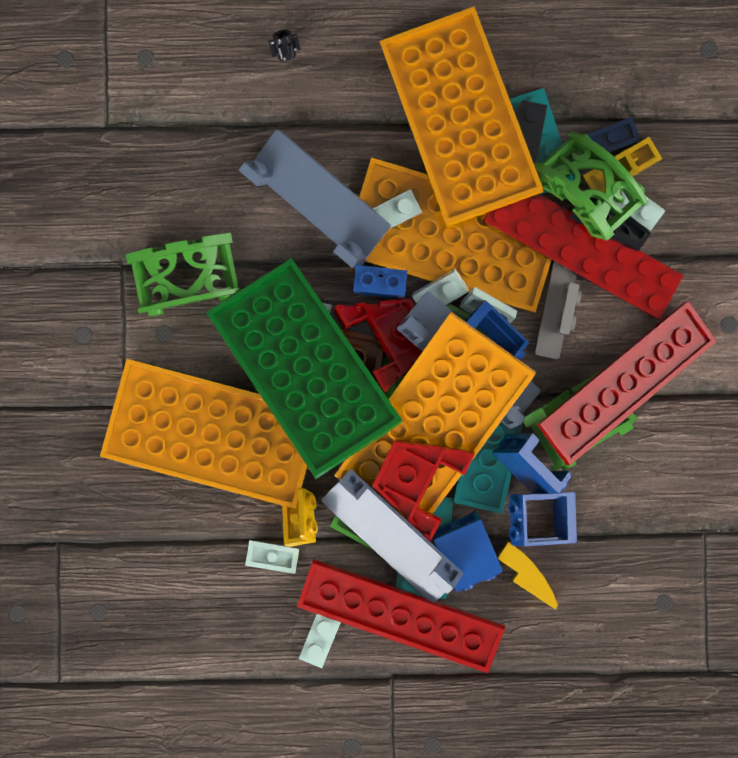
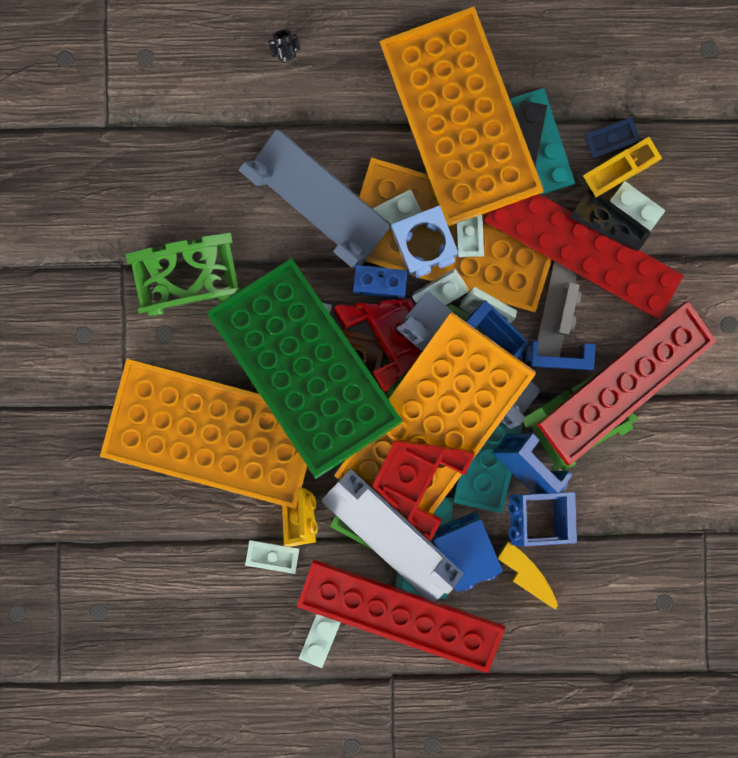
(435, 221): none -> light blue brick
(470, 237): none -> light aqua plate
(584, 363): none -> blue panel
(591, 157): bright green fence -> none

